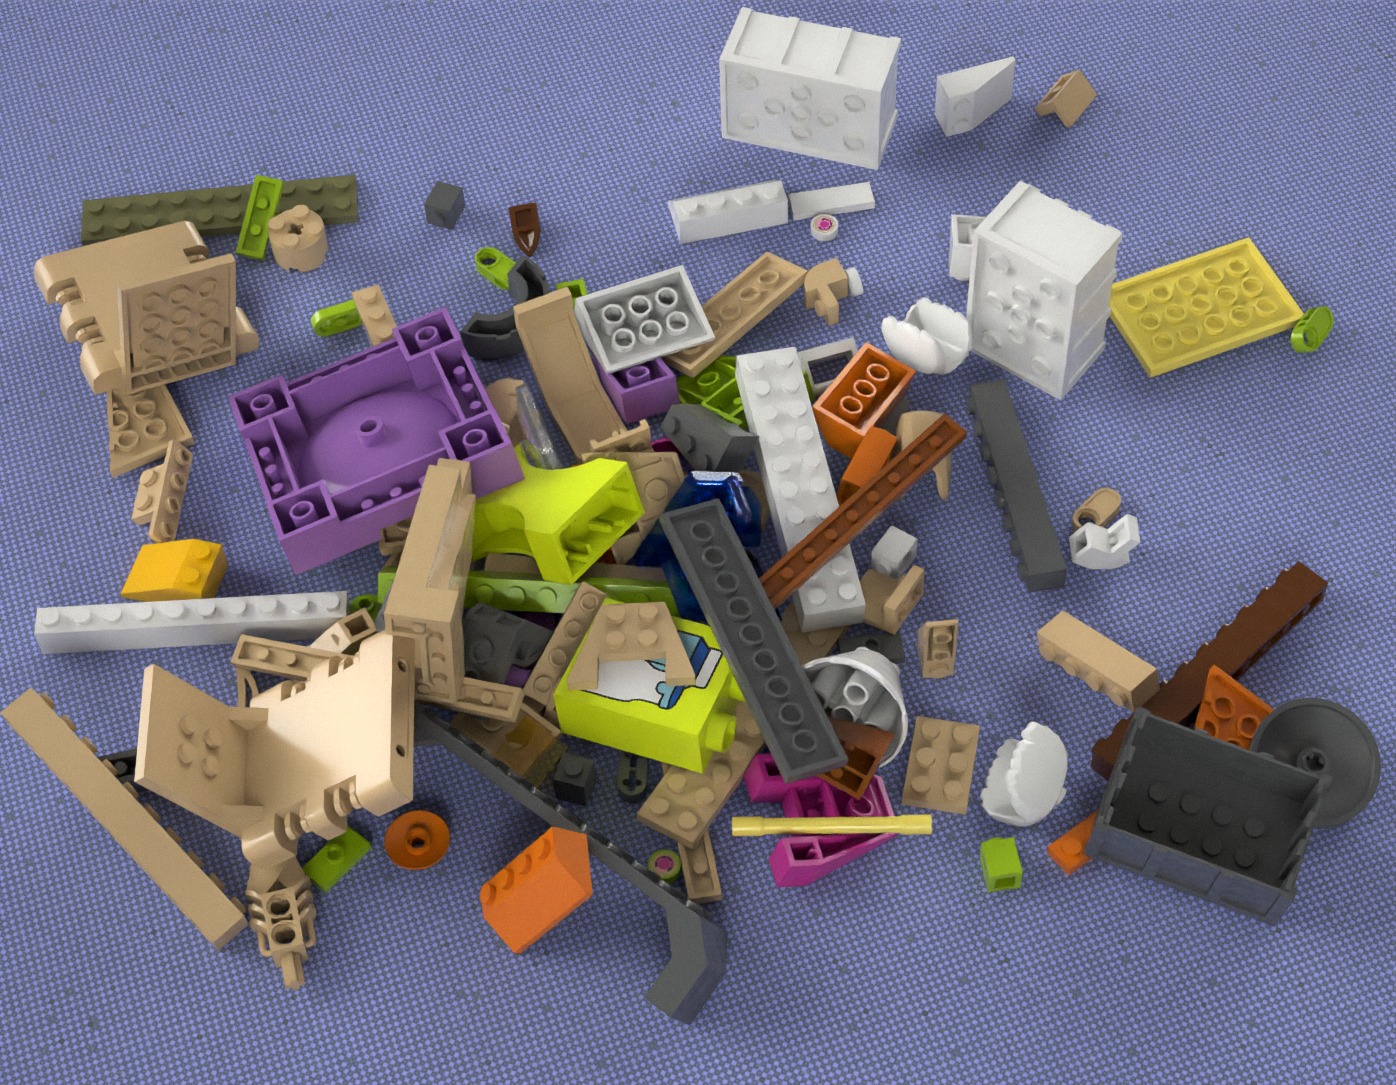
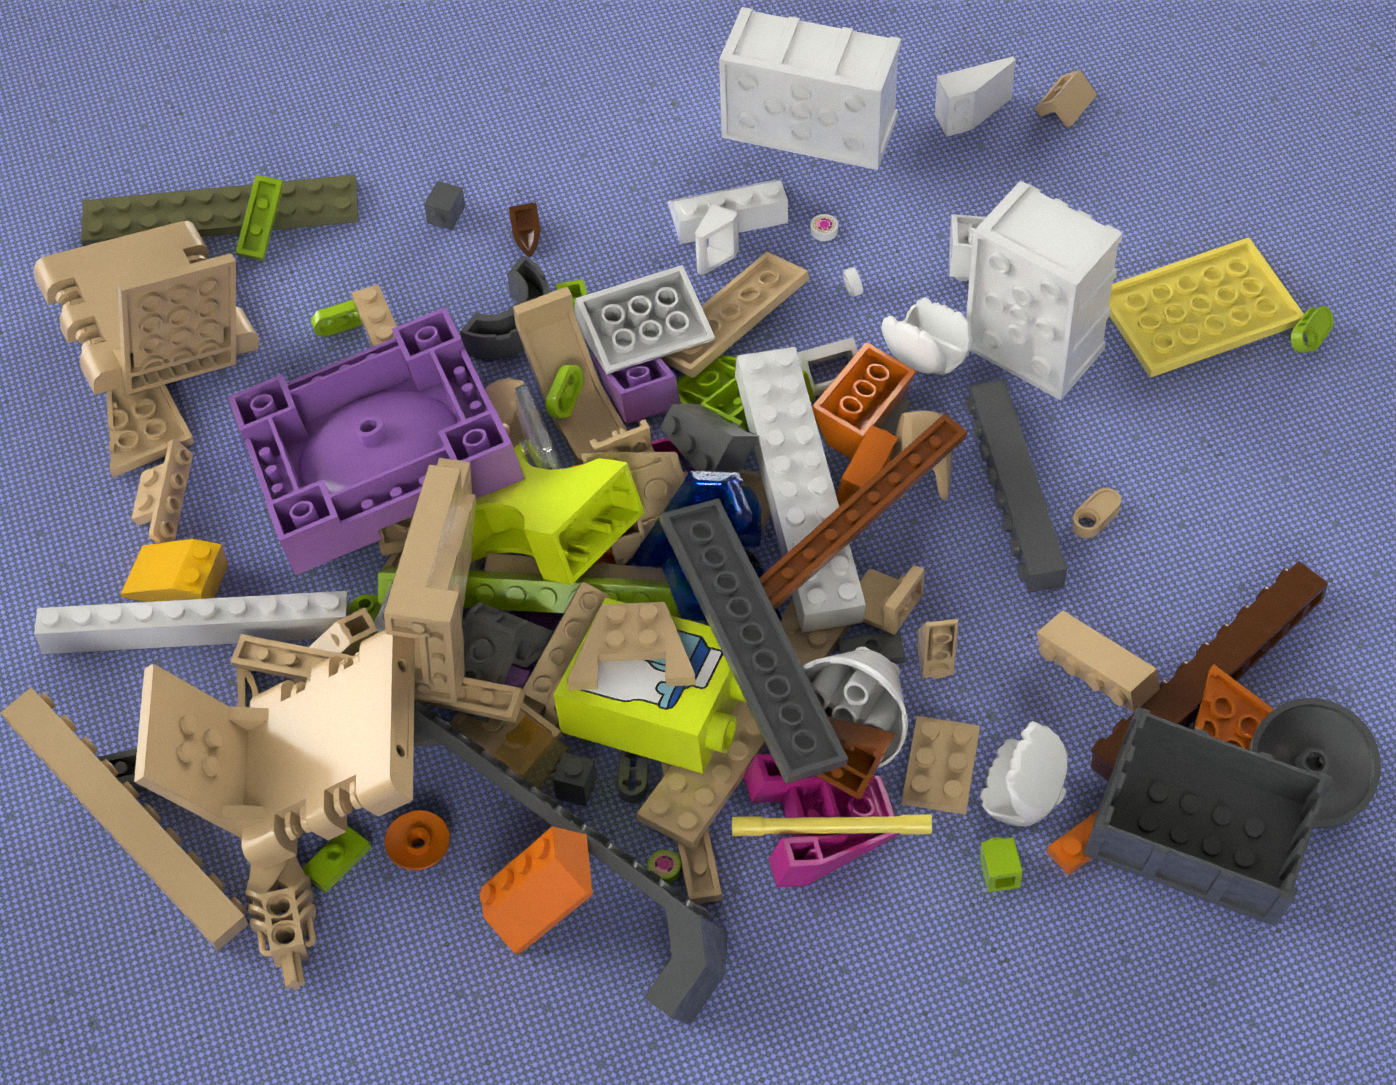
(298, 239): tan brick -> none
(498, 270): lime piece -> none
(564, 391): none -> lime plate
(721, 229): none -> white tile
(823, 287): tan brick -> none
(831, 201): white tile -> none
(894, 552): white brick -> none
(1102, 547): white brick -> none

